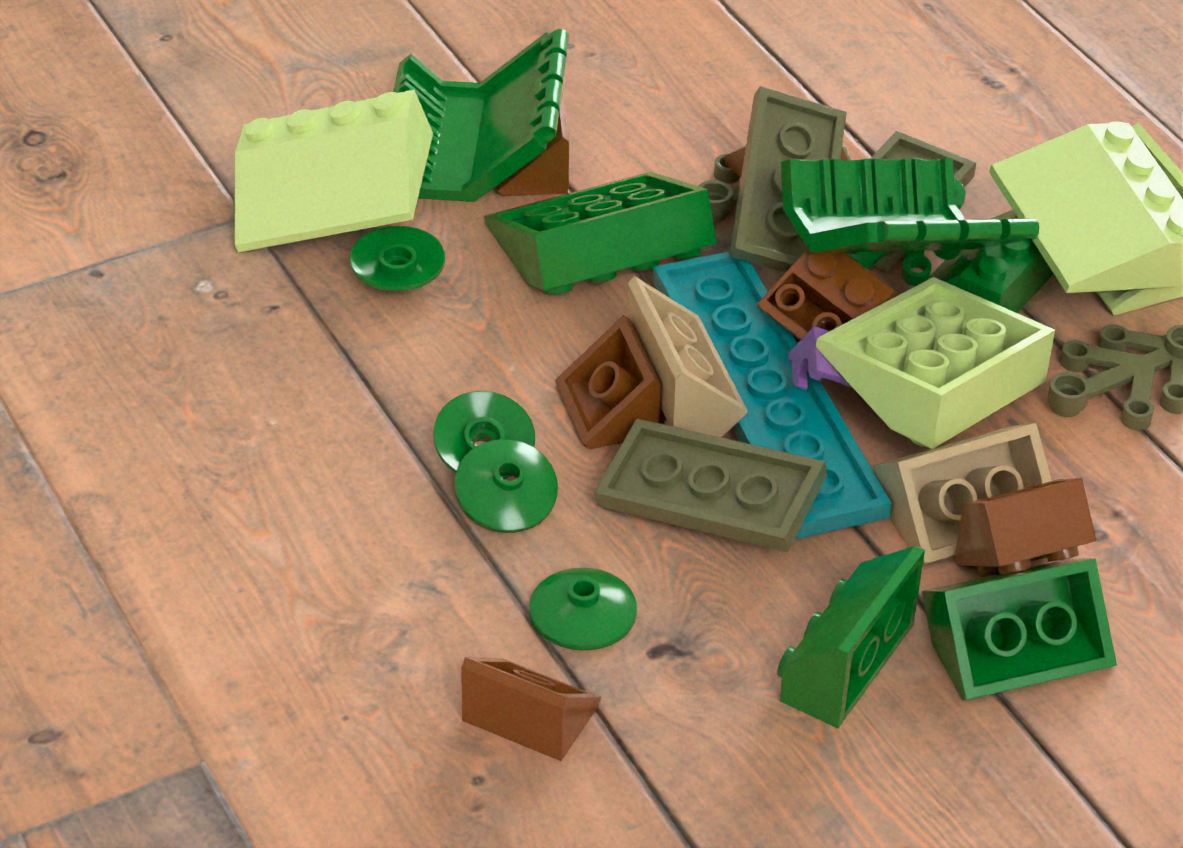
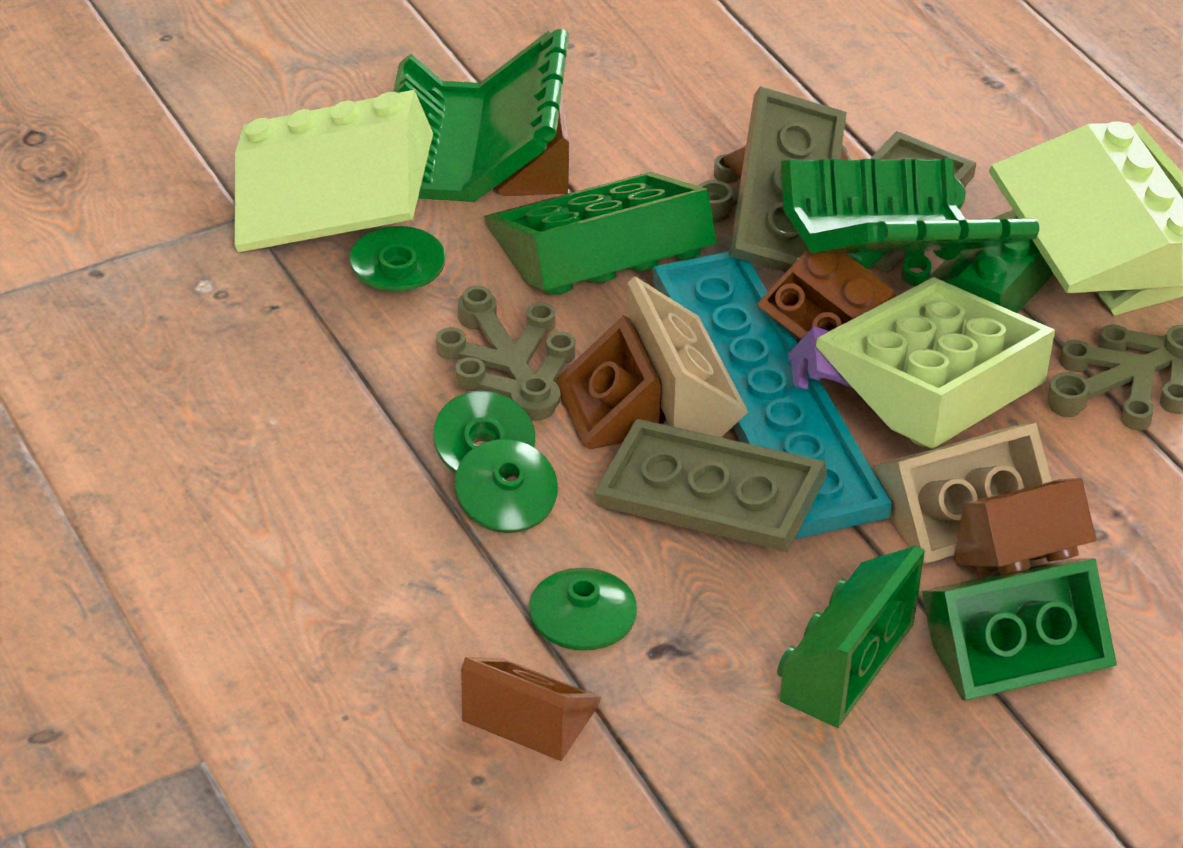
(533, 392): none -> olive plant

